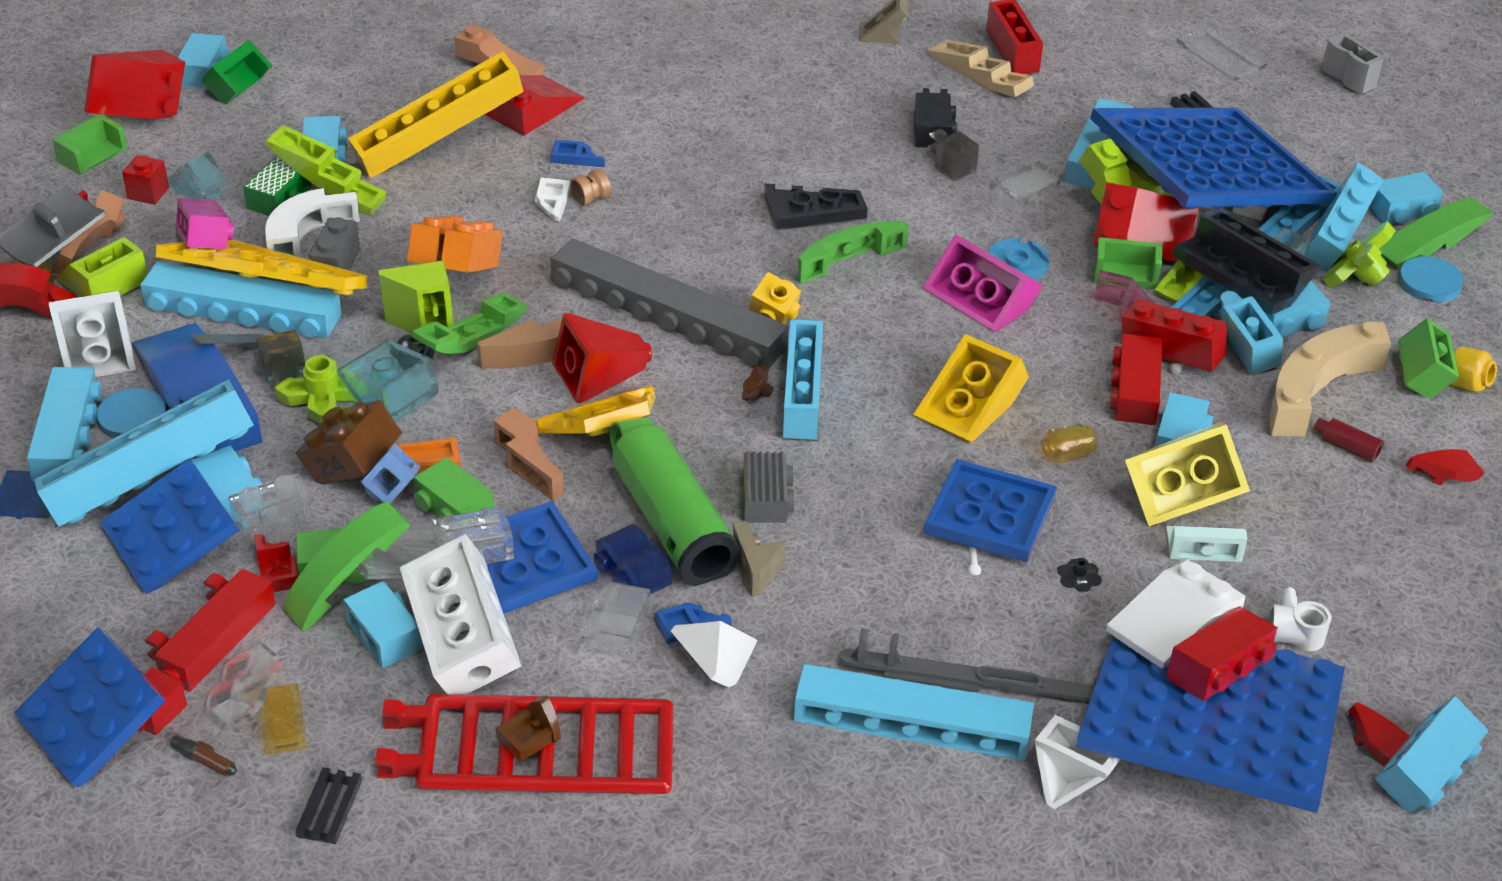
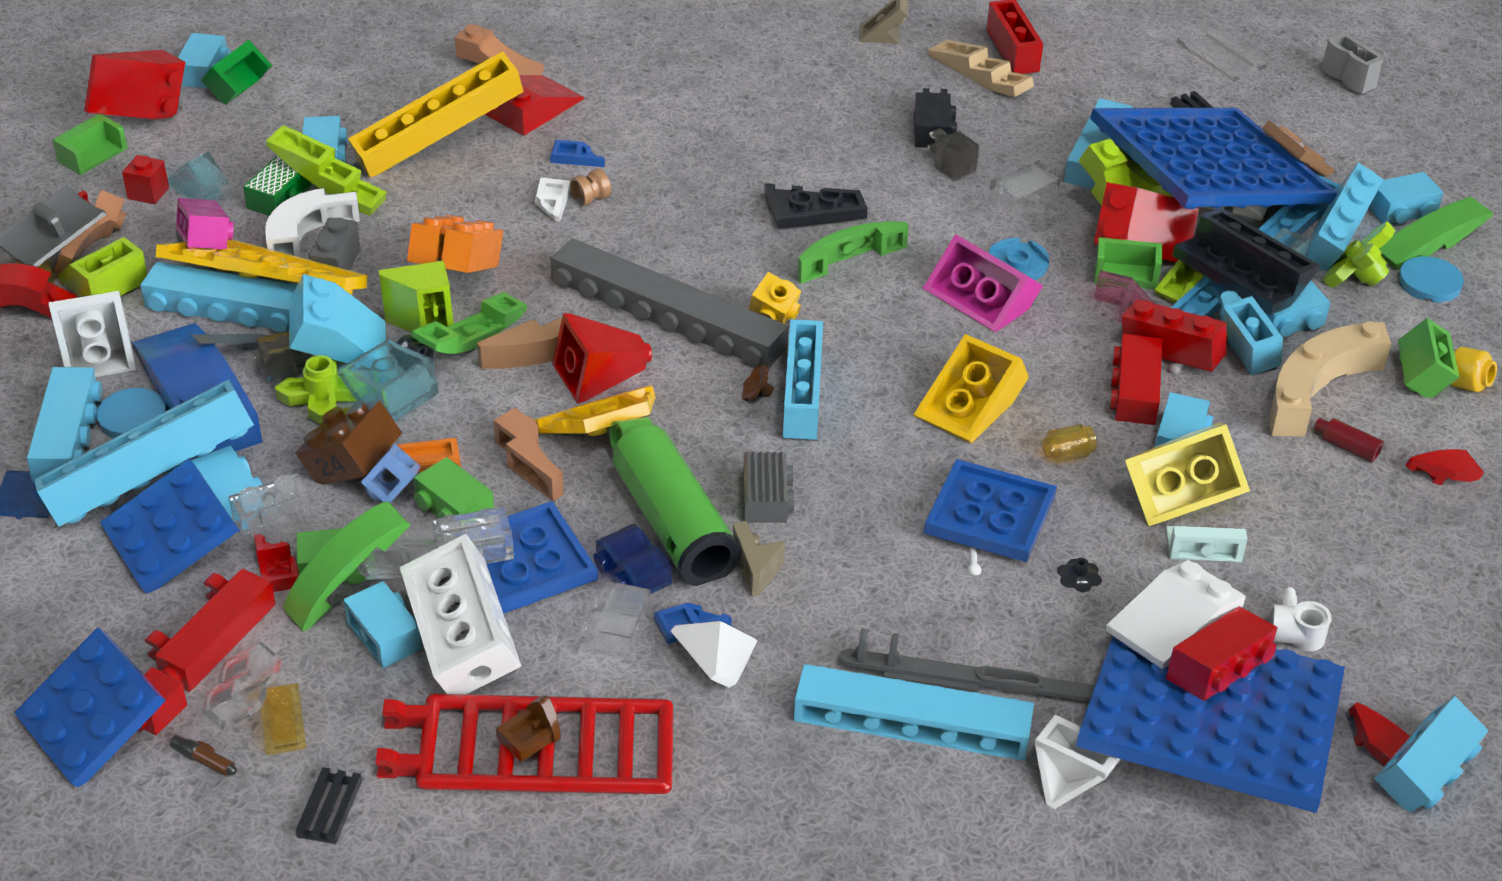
(331, 321): none -> medium azure slope
(1294, 145): none -> medium nougat piece

